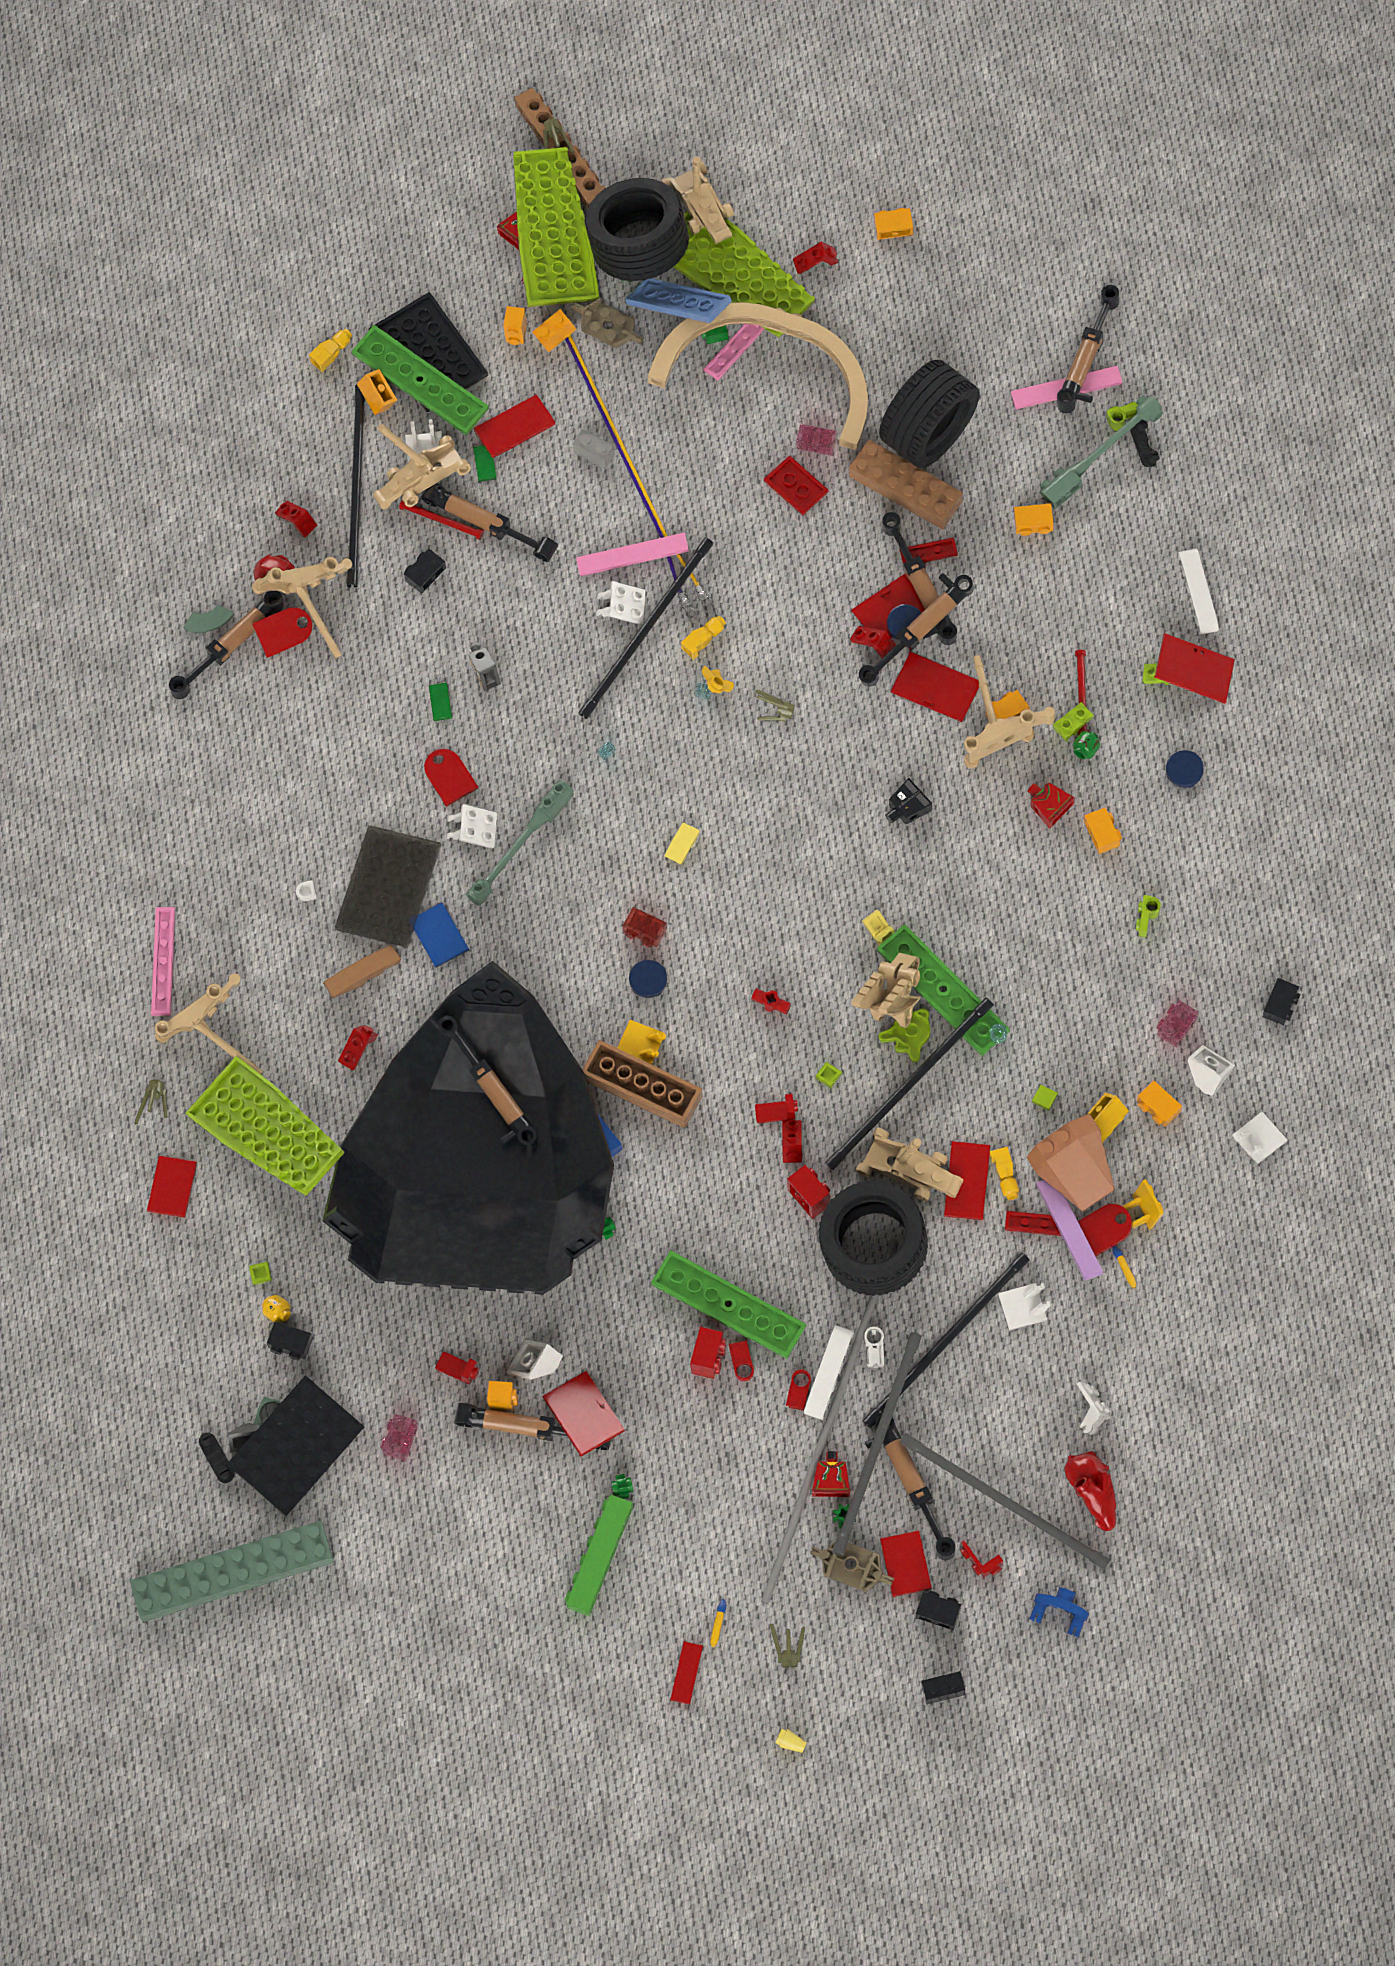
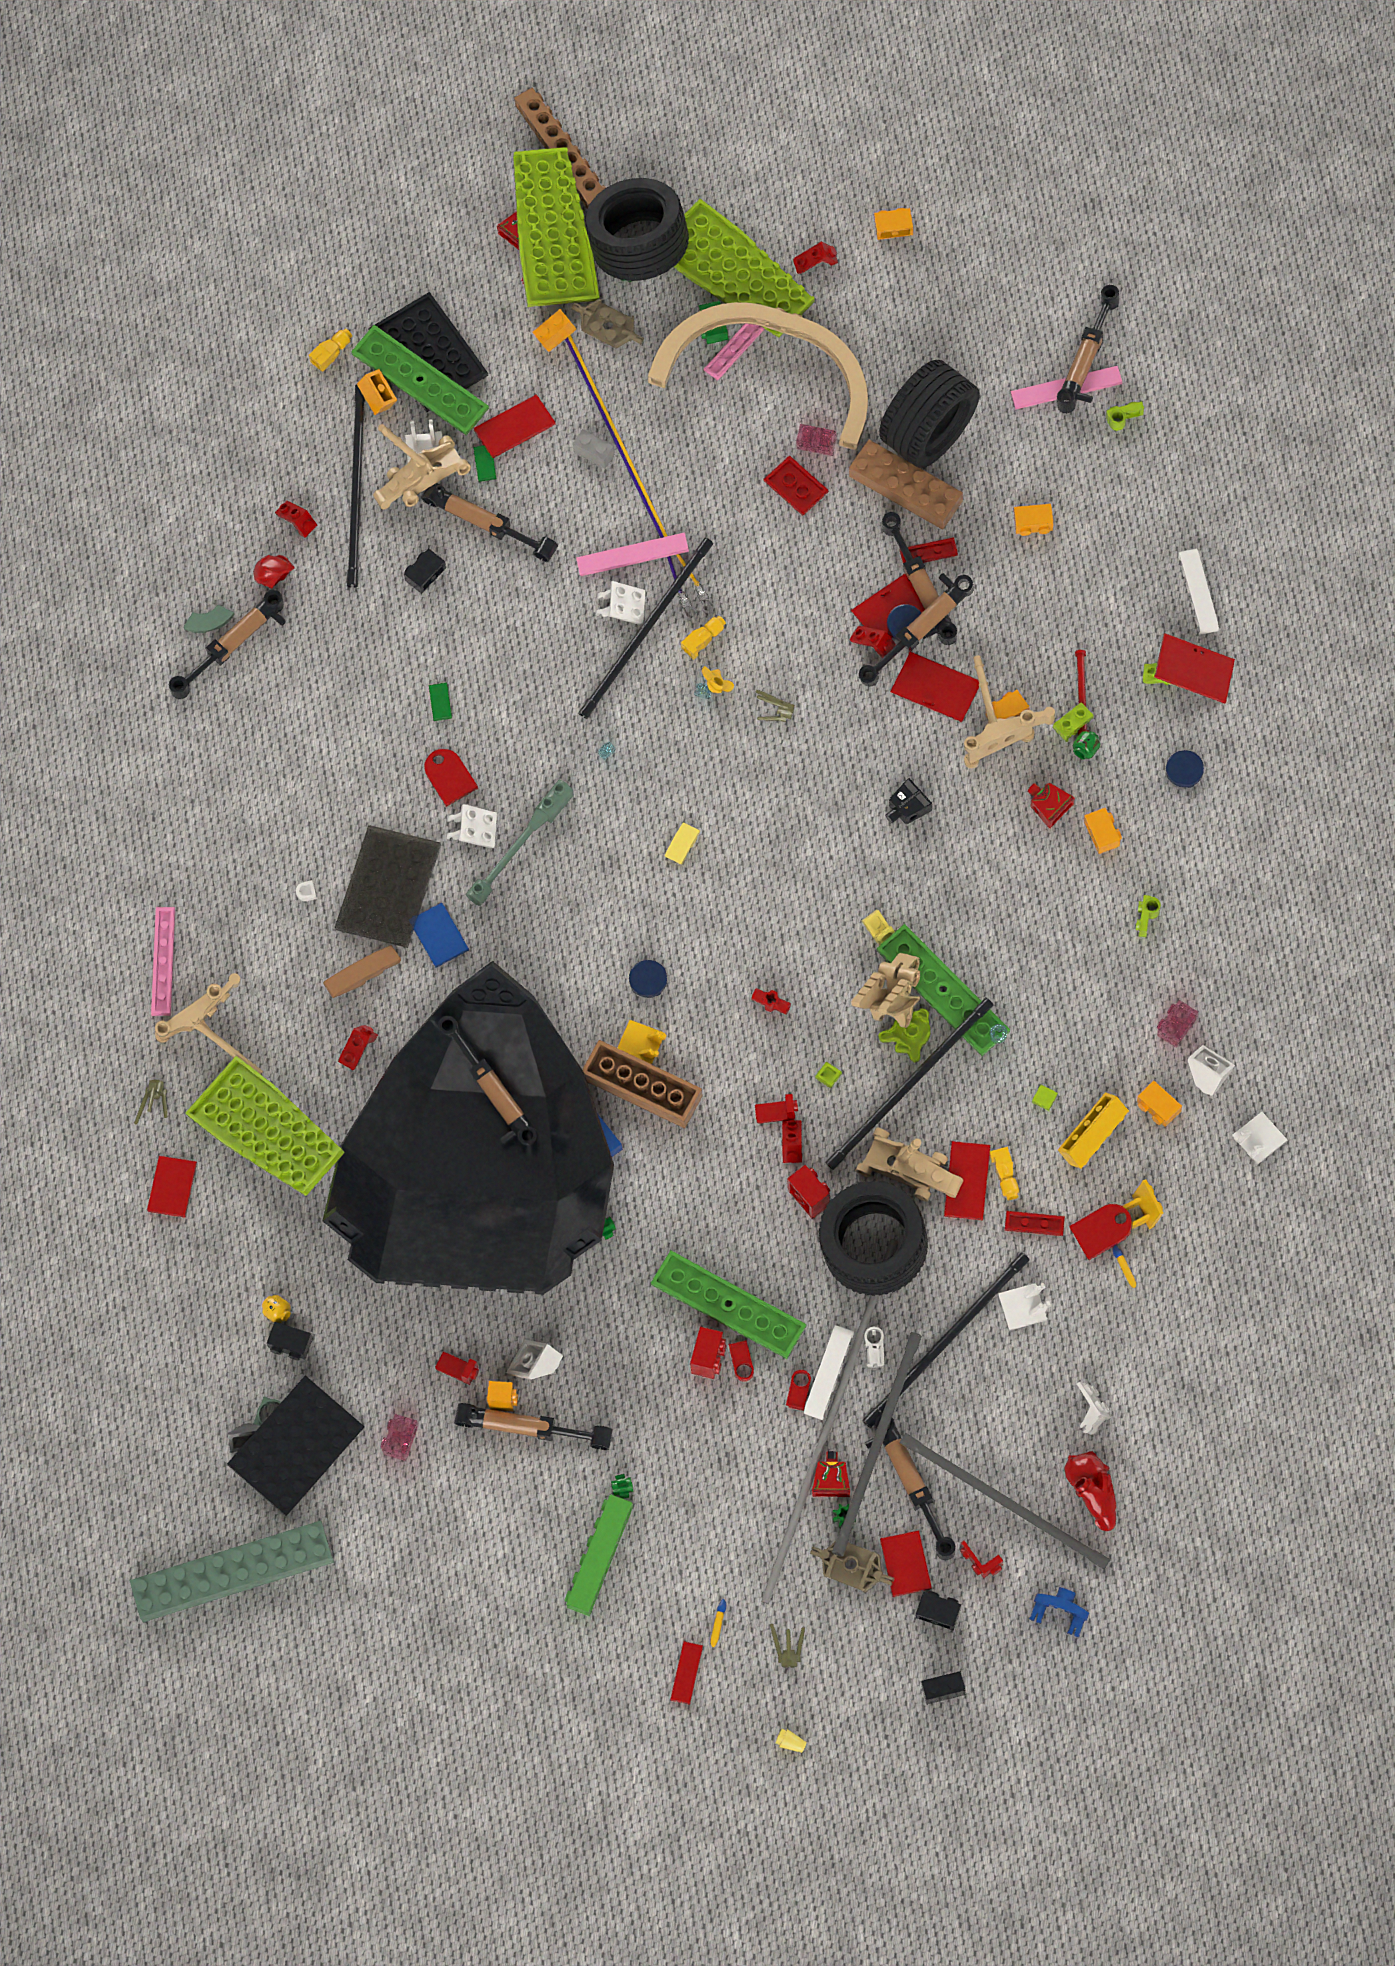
(216, 1457): black piece -> none
(260, 1273): lime tile -> none
(281, 630): red tile -> none
(297, 582): tan piece -> none
(444, 520): red bar -> none
(482, 663): dark grey torso -> none
(515, 325): light orange brick -> none
(552, 130): olive plant -> none
(580, 1413): container -> none
(644, 927): clear red brick -> none
(678, 300): medium blue plate -> none
(701, 202): tan piece -> none
(1069, 481): sand green bar -> none
(1070, 1231): lavender tile -> none
(1074, 1162): nougat wedge -> none
(1147, 455): black piece -> none
(1281, 1001): black brick -> none

